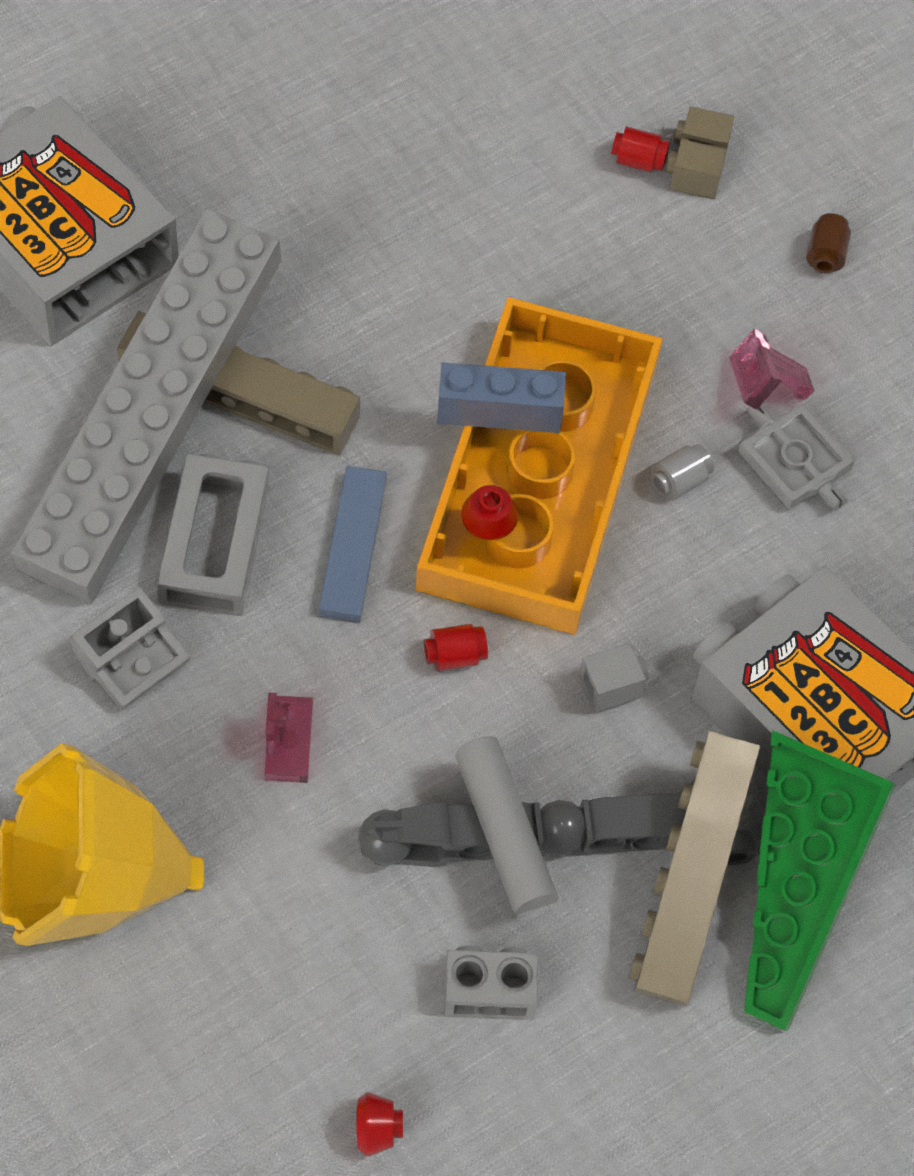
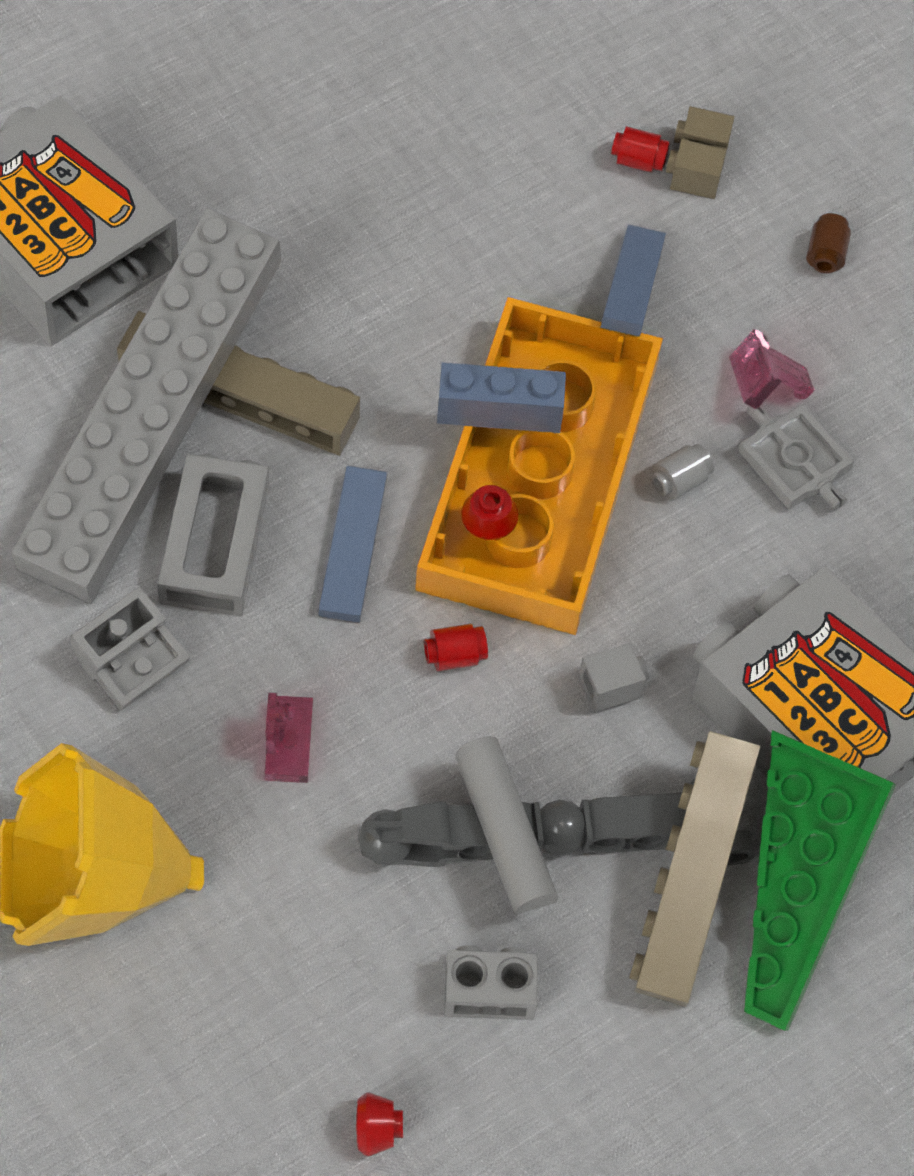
(633, 280): none -> sand blue tile

